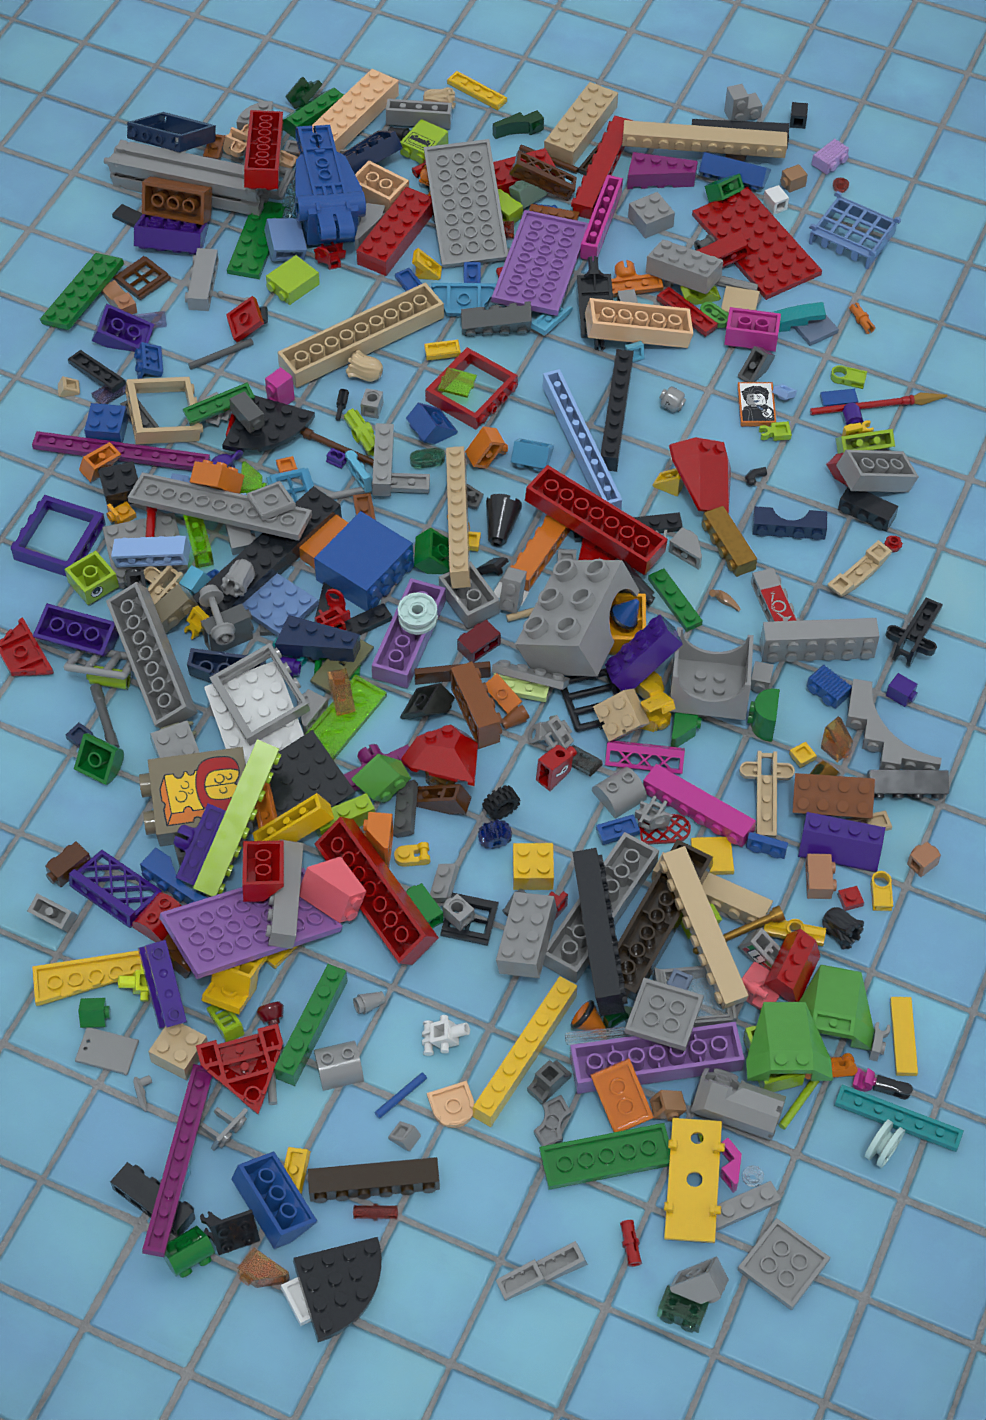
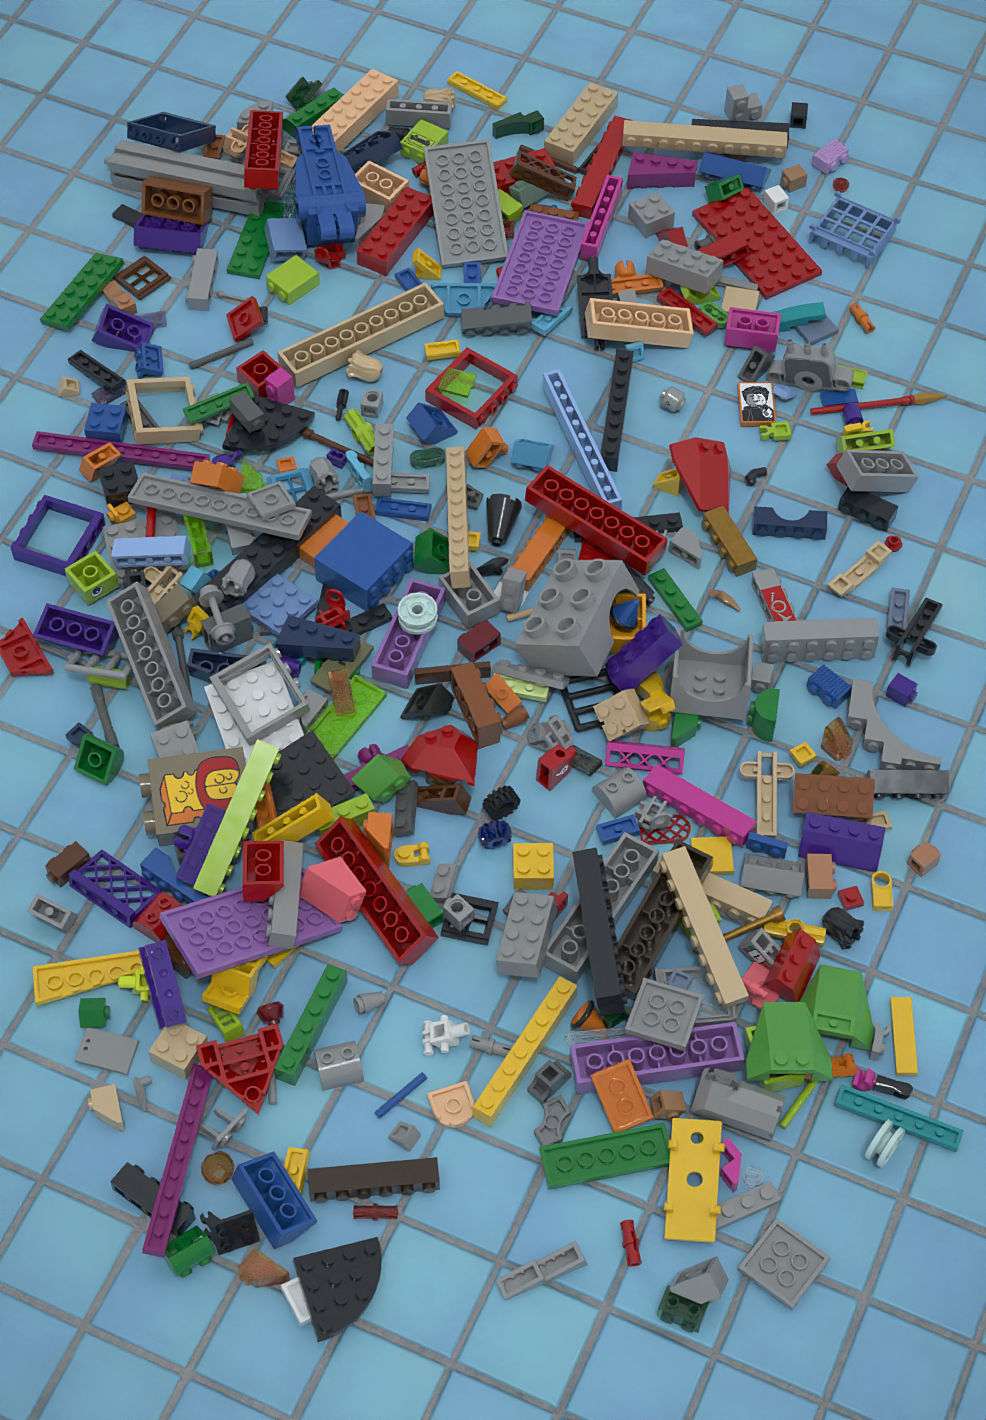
(107, 1106): none -> tan slope
(178, 637): none -> dark grey bar
(217, 1168): none -> clear orange hair
(255, 371): none -> red brick
(323, 474): none -> light grey piece
(403, 509): none -> blue tile
(490, 1046): none -> light grey pin
(674, 235): none -> red slope
(772, 875): none -> light grey slope
(812, 364): none -> light grey piece
(898, 607): none -> sand blue plate

